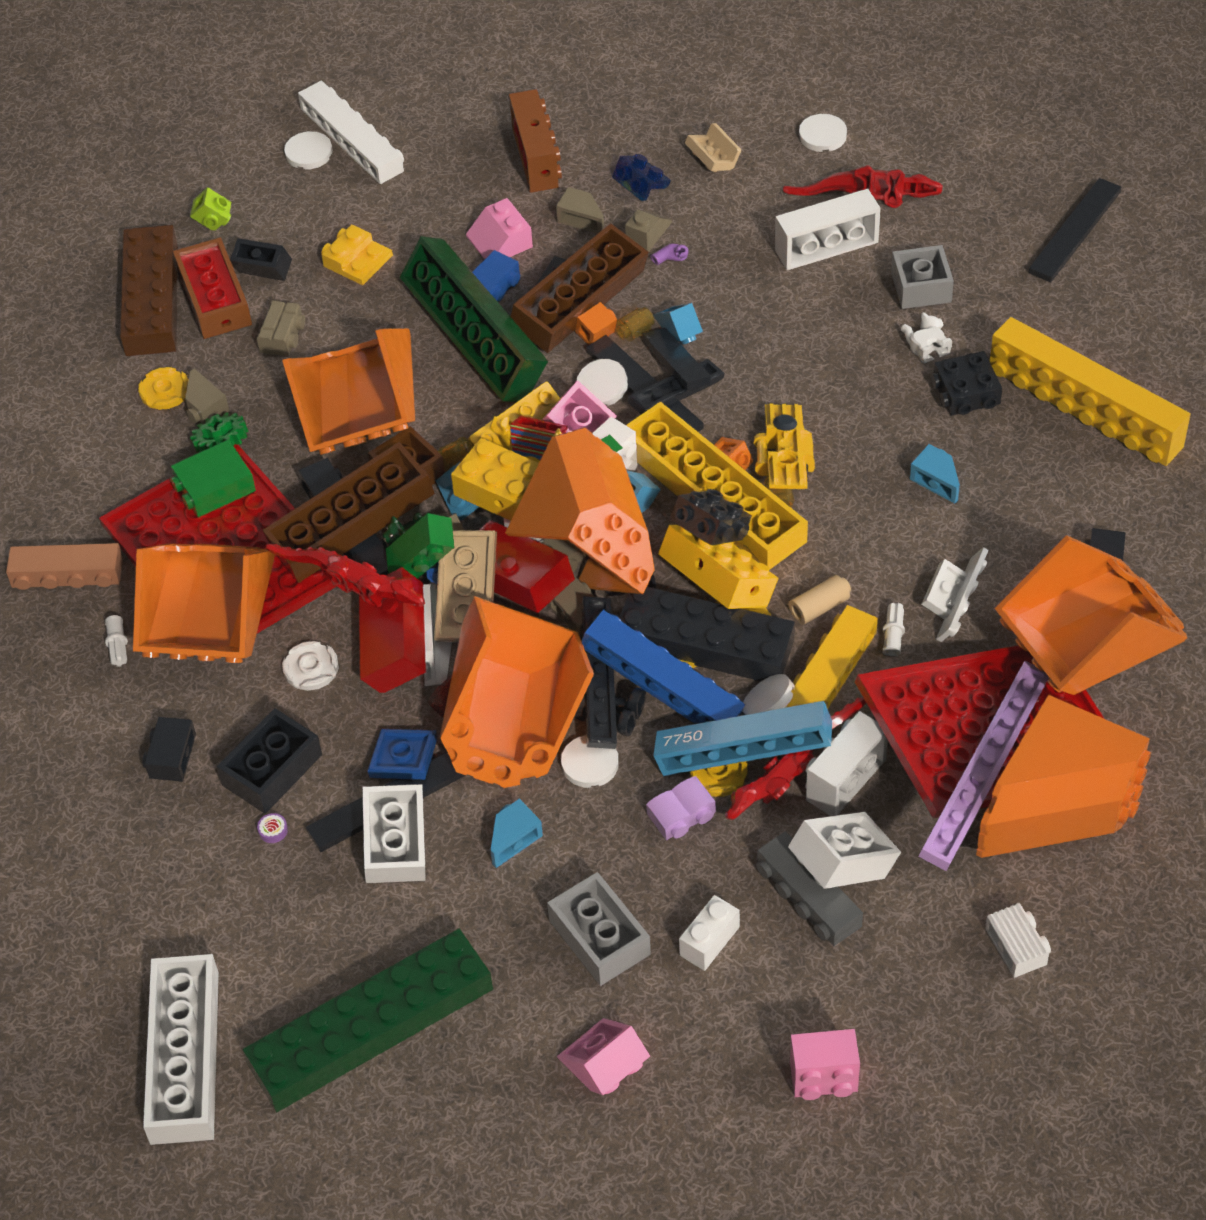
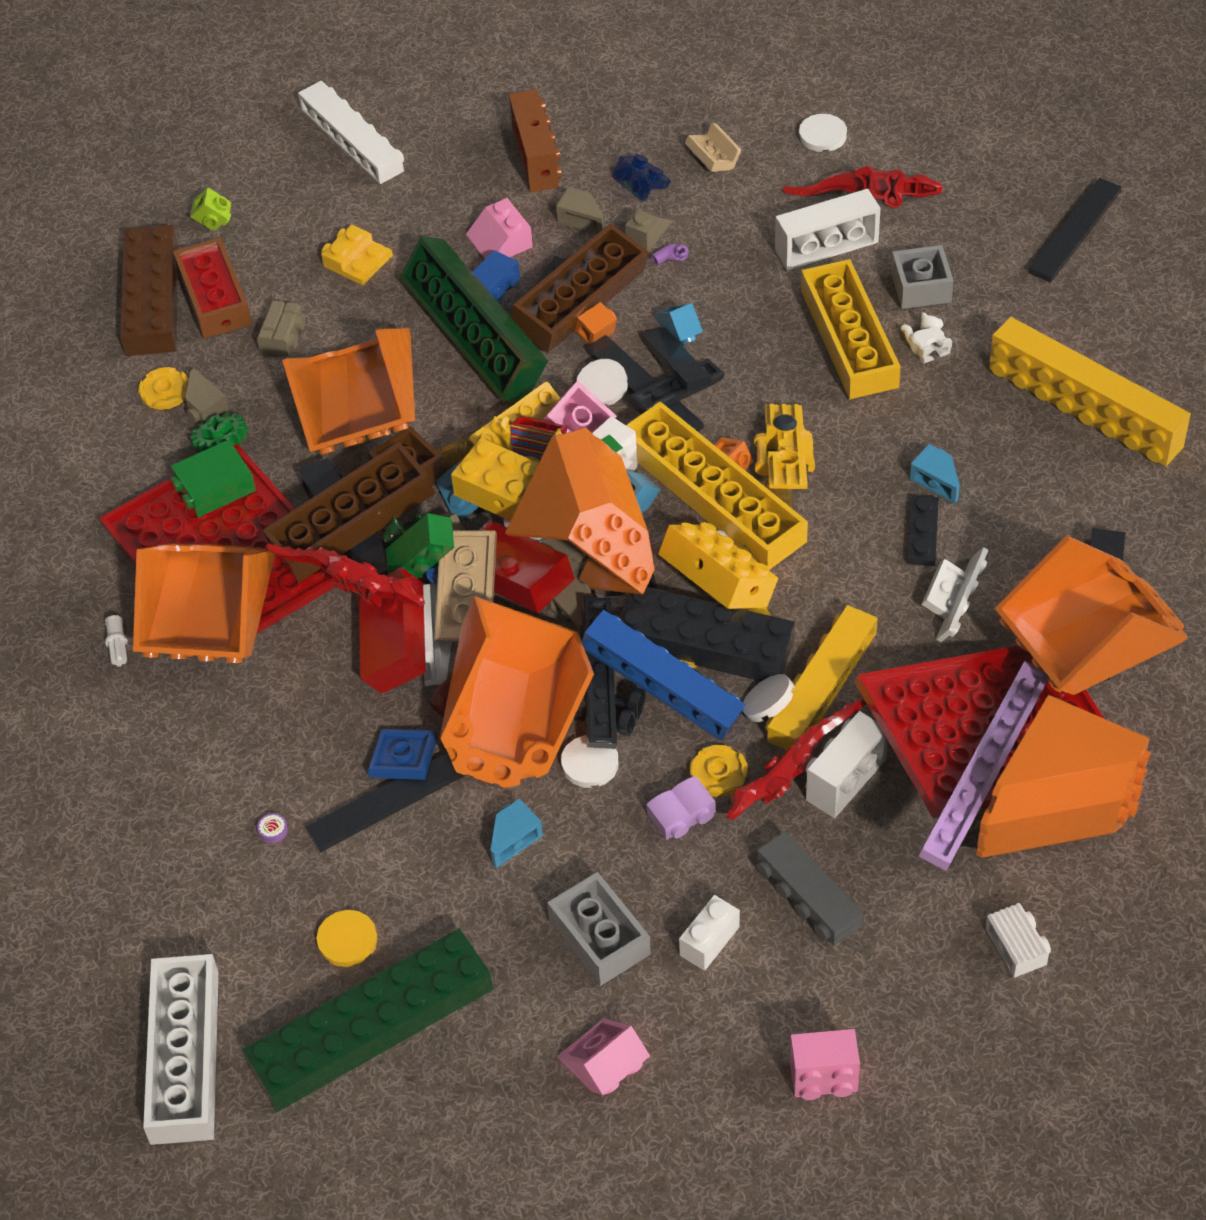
(64, 565): nougat brick -> none
(169, 749): black brick -> none
(261, 259): black brick -> none
(269, 760): black brick -> none
(308, 150): white tile -> none
(316, 671): white tile -> none
(347, 938): none -> yellow tile
(393, 834): white brick -> none
(634, 324): clear yellow brick -> none
(711, 517): black brick -> none
(743, 738): dark azure brick -> none
(820, 599): tan brick -> none
(844, 849): white brick -> none
(850, 329): none -> yellow brick
(893, 630): white axle -> none
(923, 530): none -> black plate
(966, 383): black brick -> none

